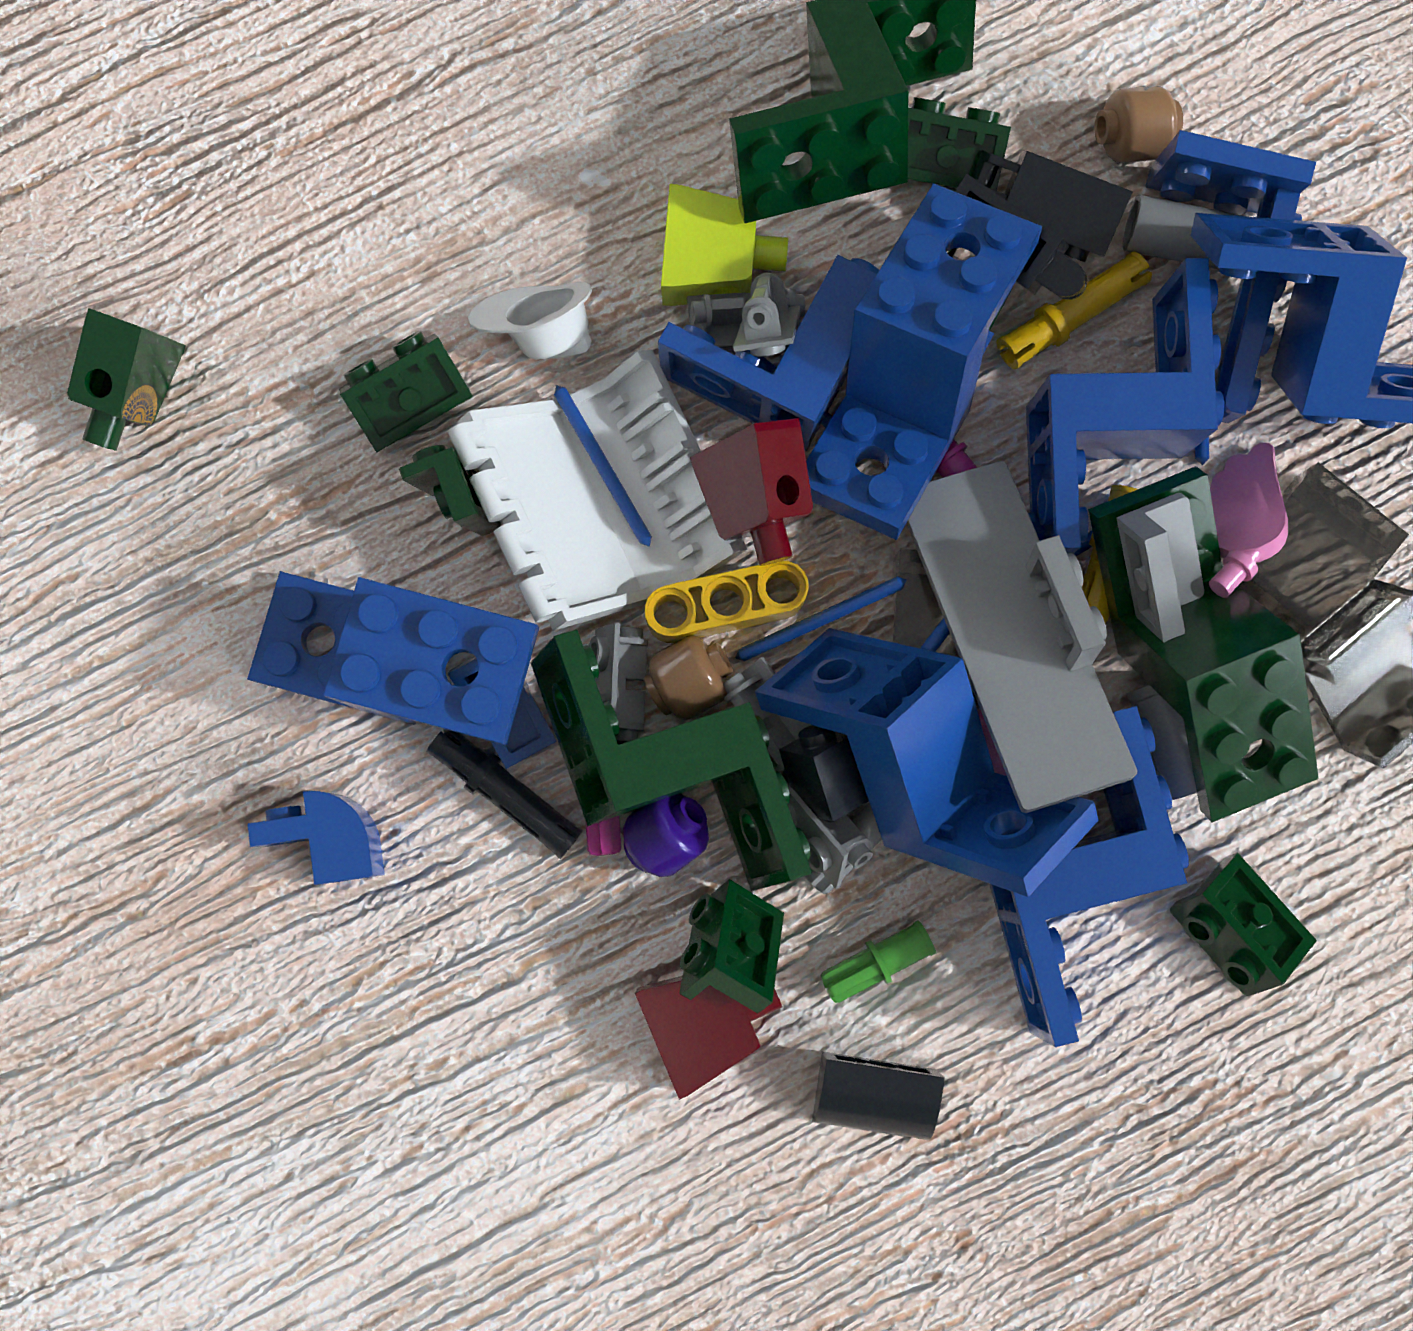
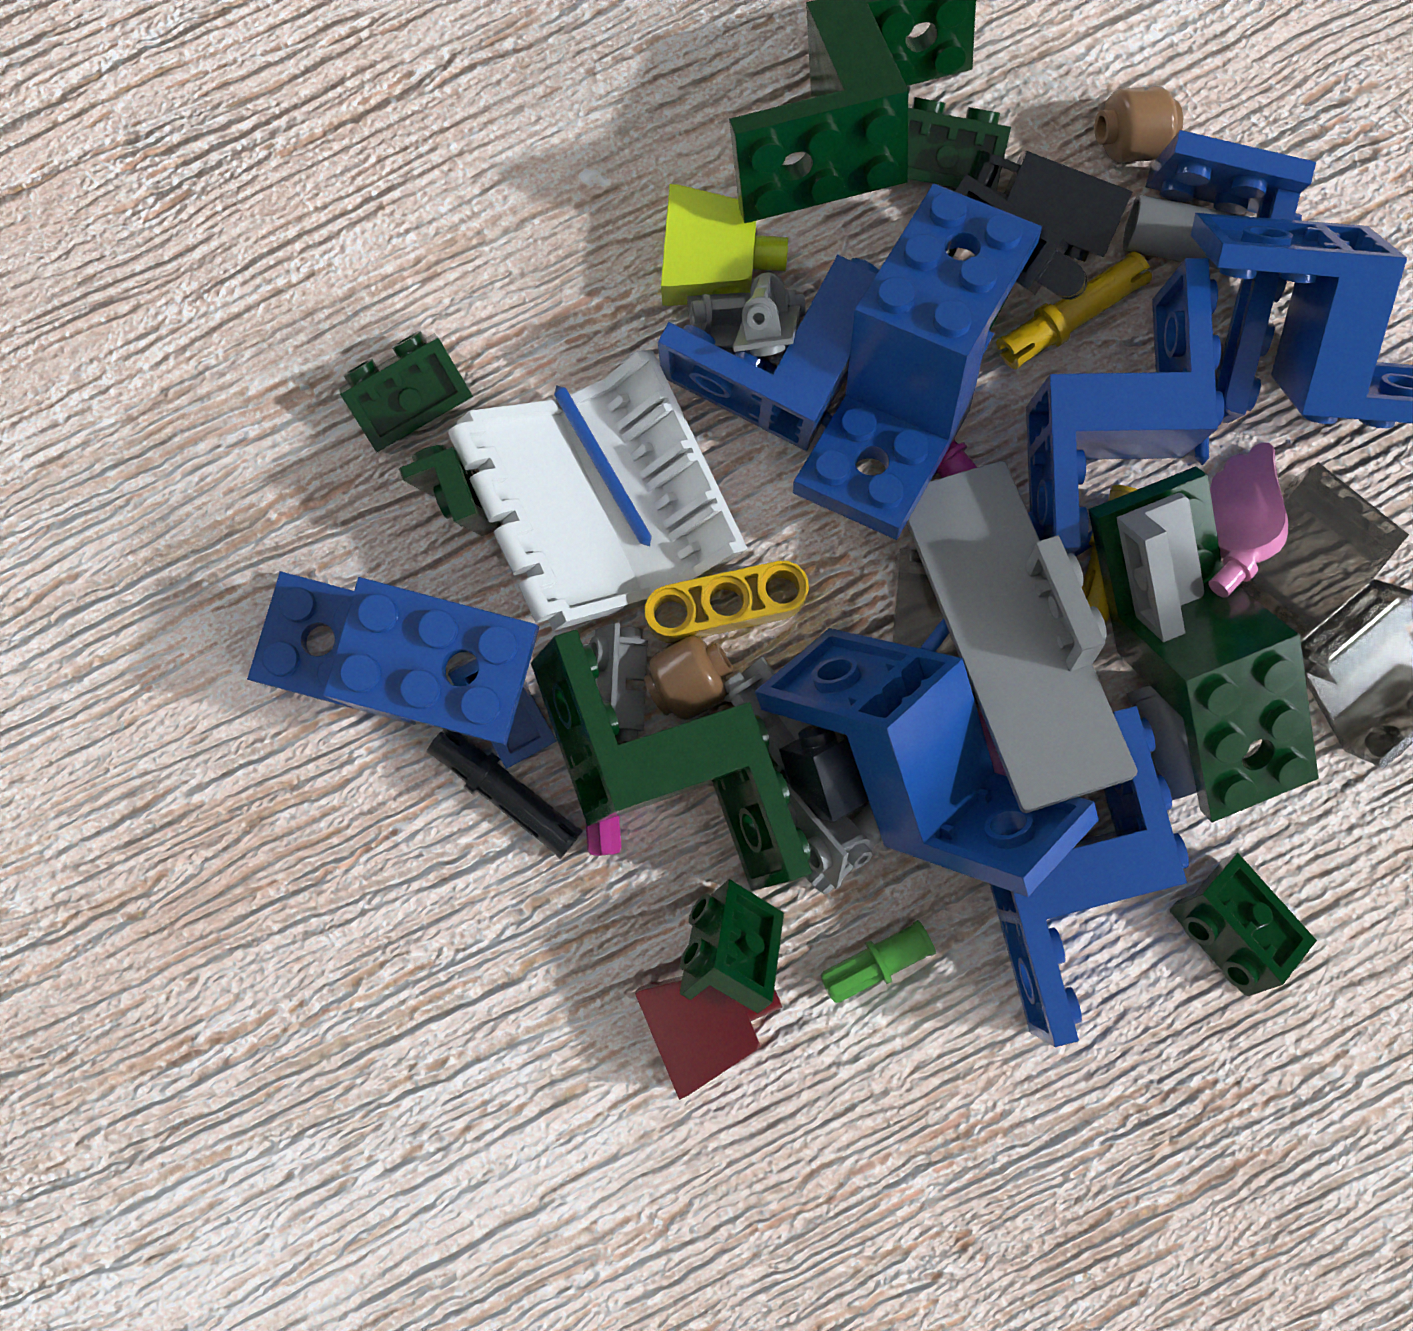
(120, 375): dark green torso -> none
(339, 834): blue brick -> none
(539, 319): white piece -> none
(666, 835): dark purple head -> none
(757, 485): dark red torso -> none
(821, 618): blue axle -> none
(878, 1096): black brick -> none

